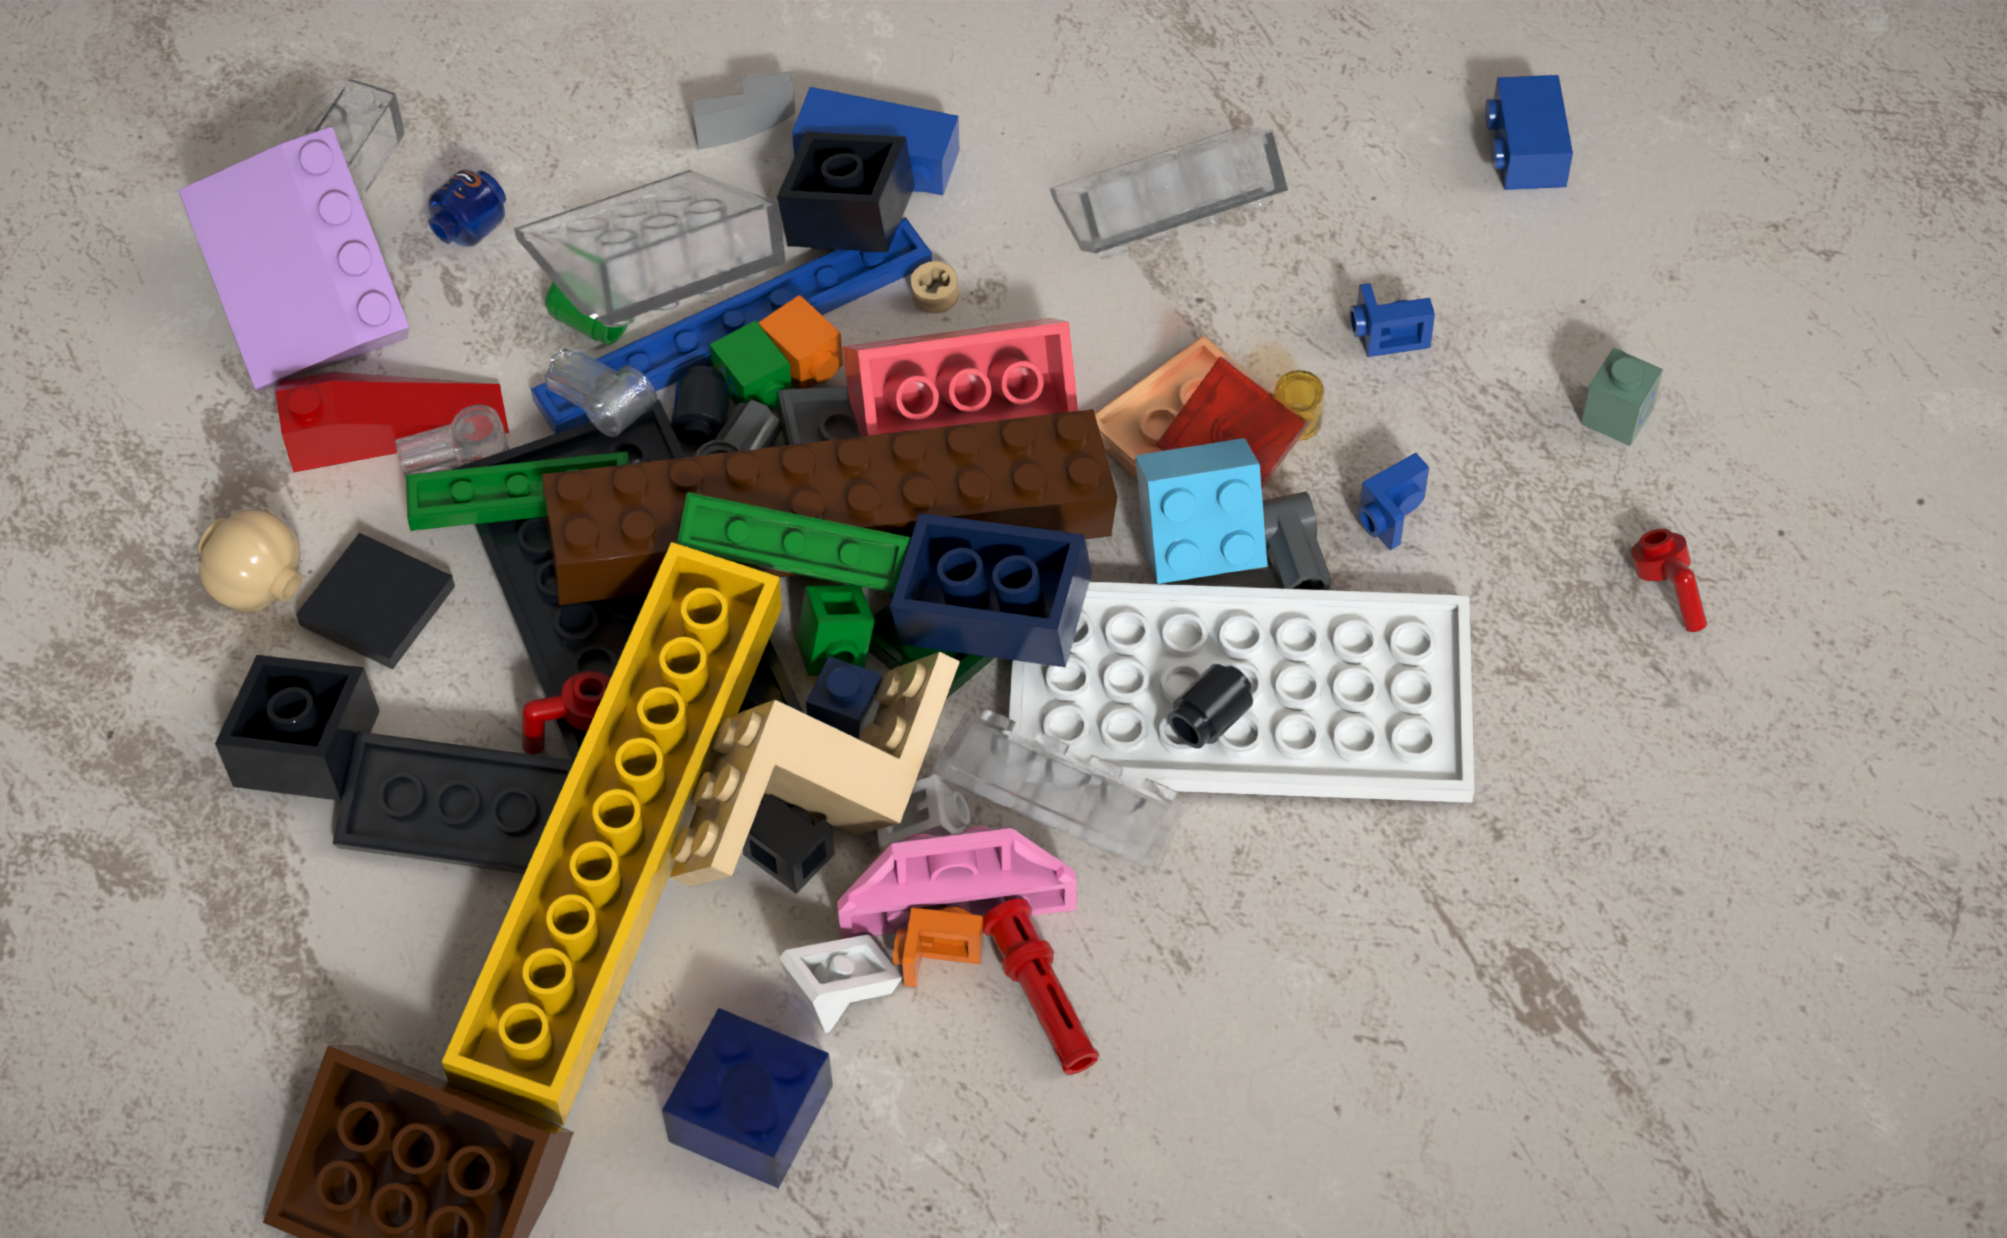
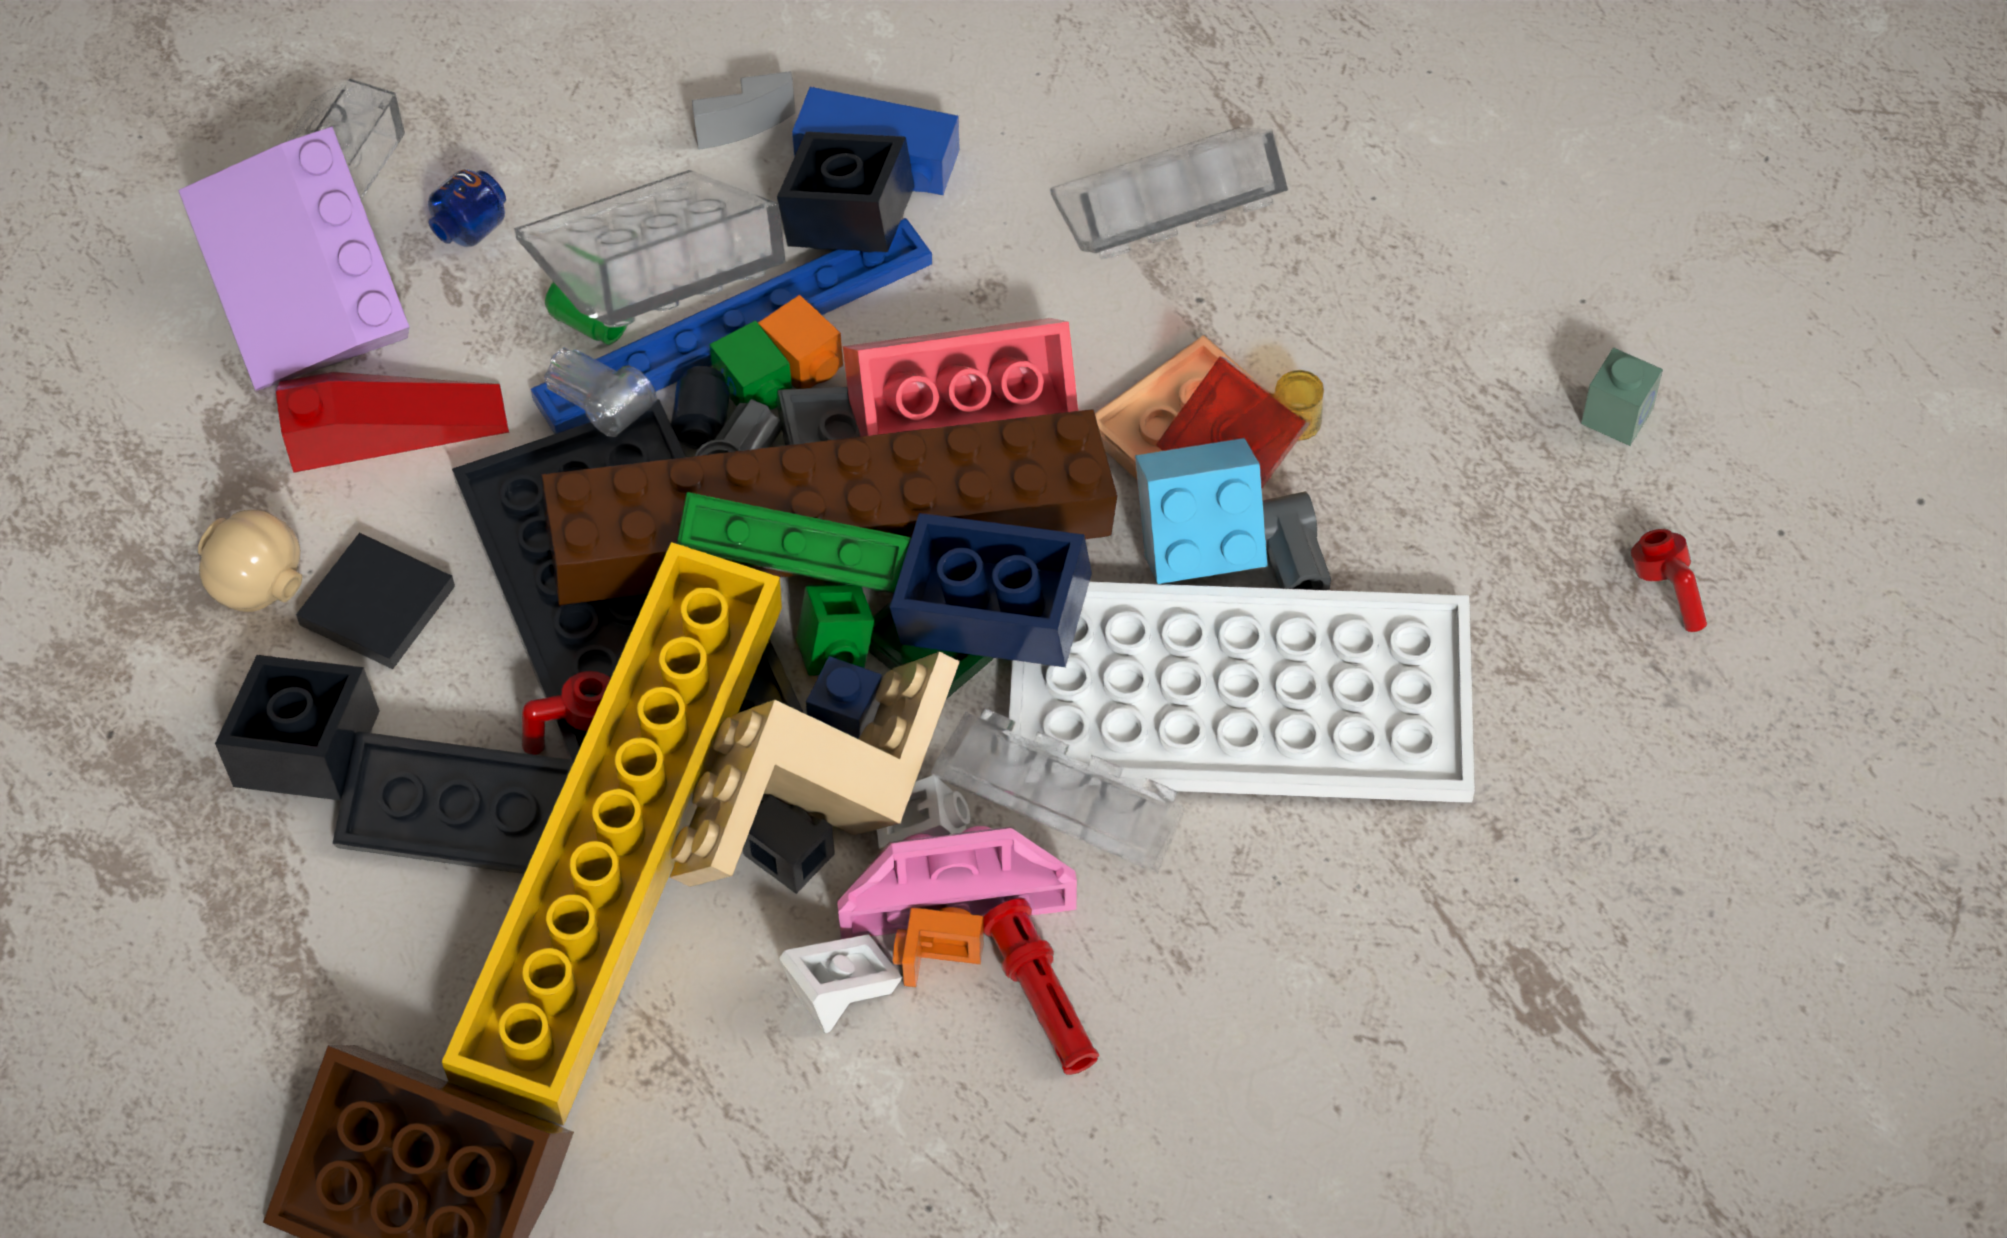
(470, 437): clear piece -> none
(489, 491): green tile -> none
(748, 1097): clear blue brick -> none
(923, 279): tan bush -> none
(1211, 705): black brick -> none
(1390, 497): blue bracket -> none
(1391, 326): blue bracket -> none
(1530, 132): blue brick -> none

